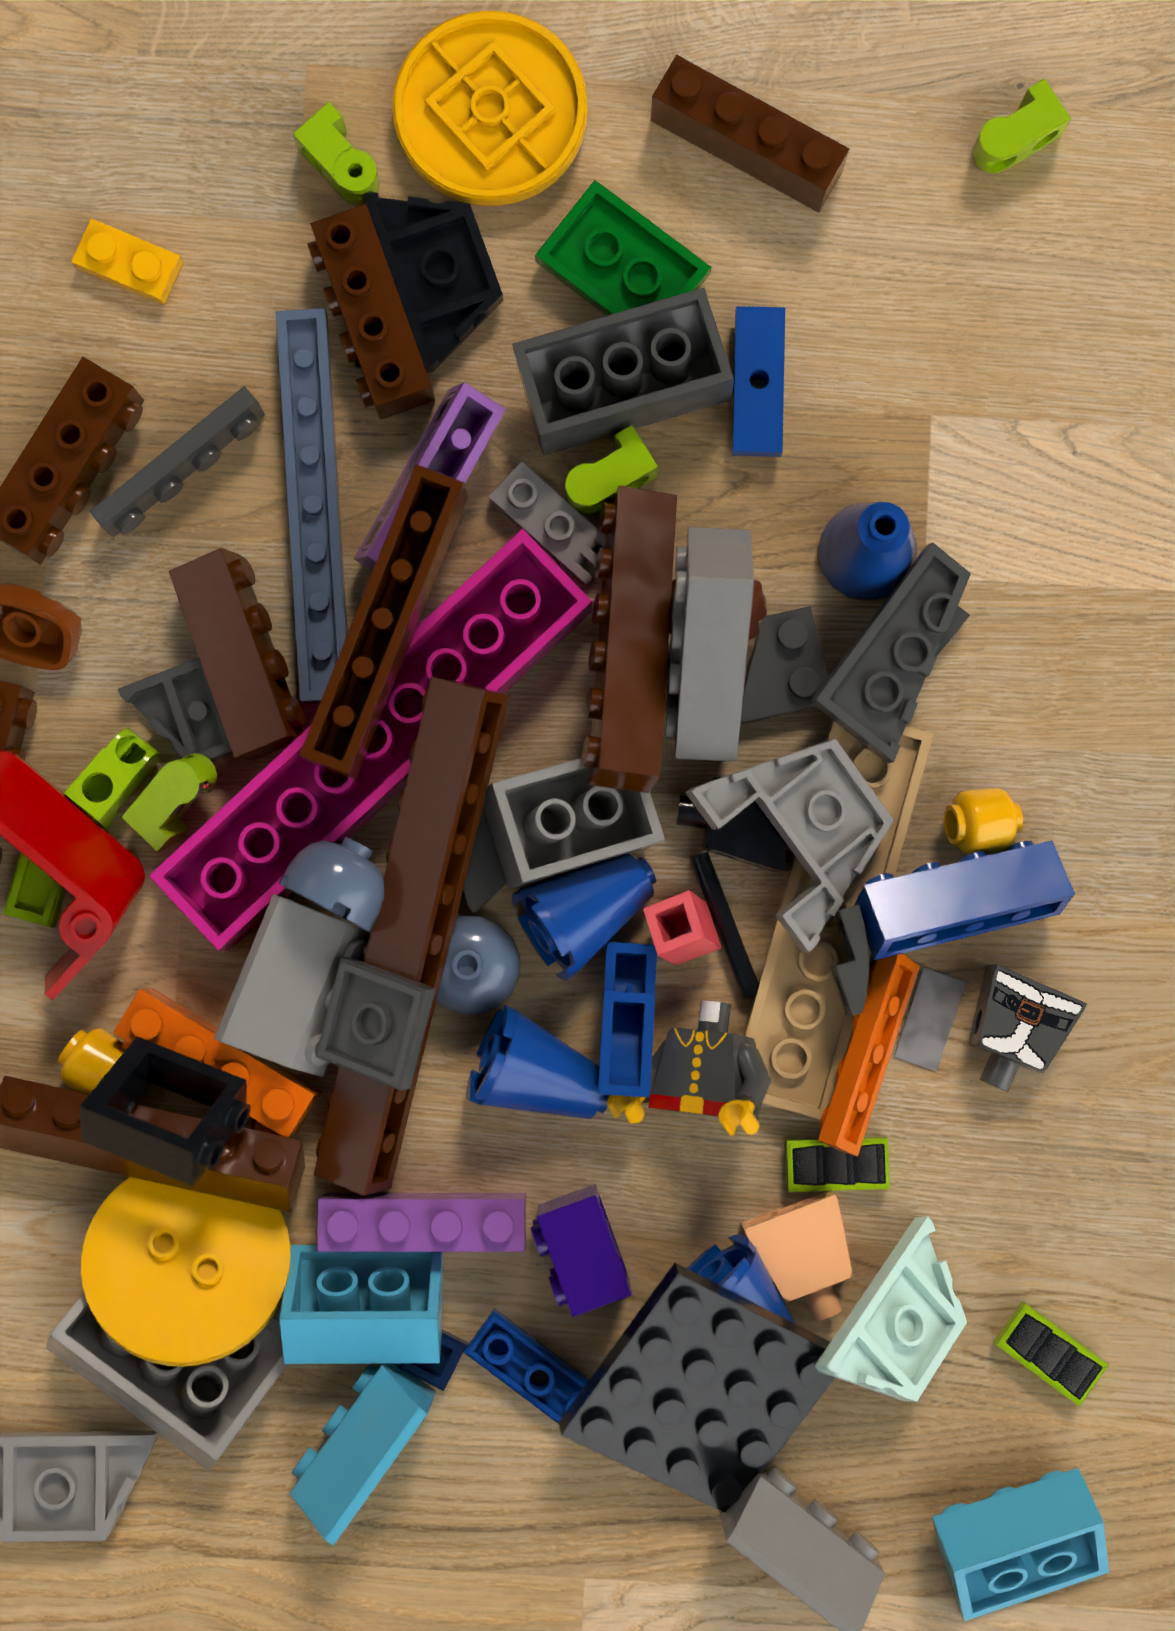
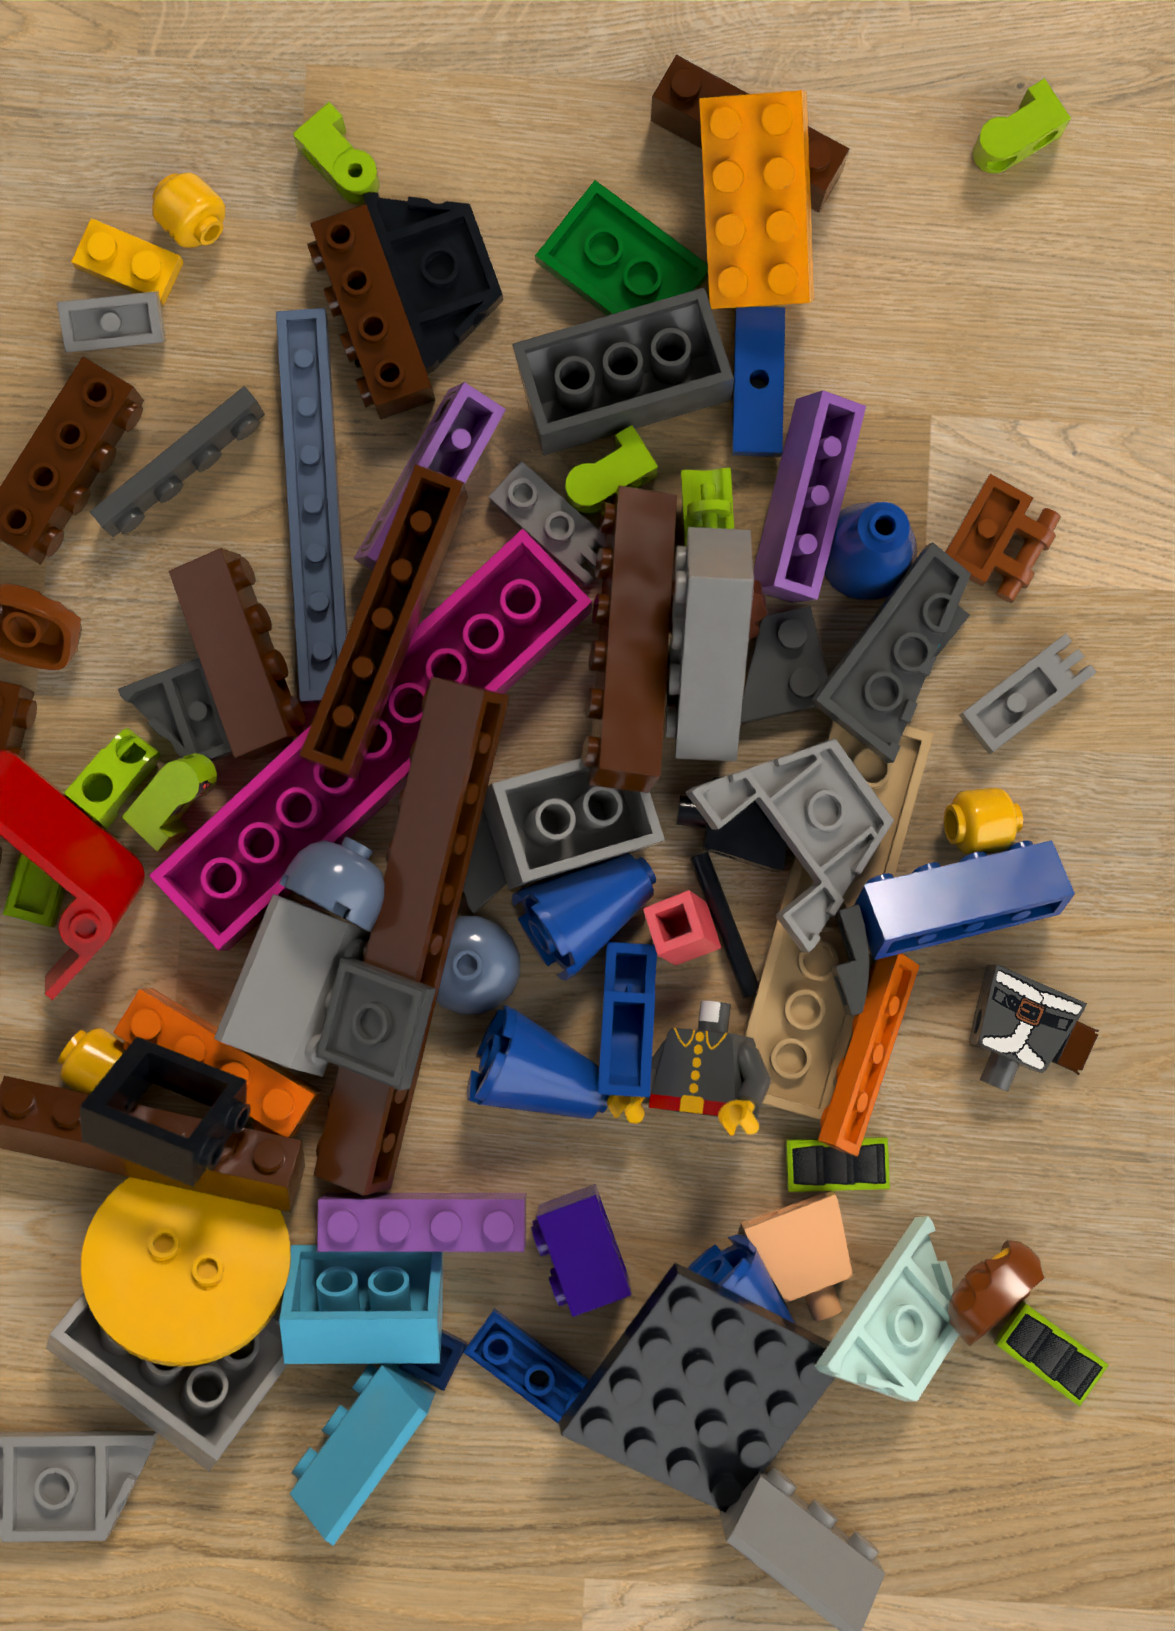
(111, 321): none -> light grey plate
(188, 210): none -> yellow head
(490, 108): yellow plate -> none
(707, 499): none -> lime hips
(757, 199): none -> light orange brick
(808, 496): none -> medium lavender brick
(930, 1019): flat silver sticker -> none
(988, 529): none -> dark orange plate
(993, 1290): none -> dark orange piece
(1022, 1543): medium azure slope -> none
(1025, 695): none -> light grey hinge
(1076, 1047): none -> reddish brown piece

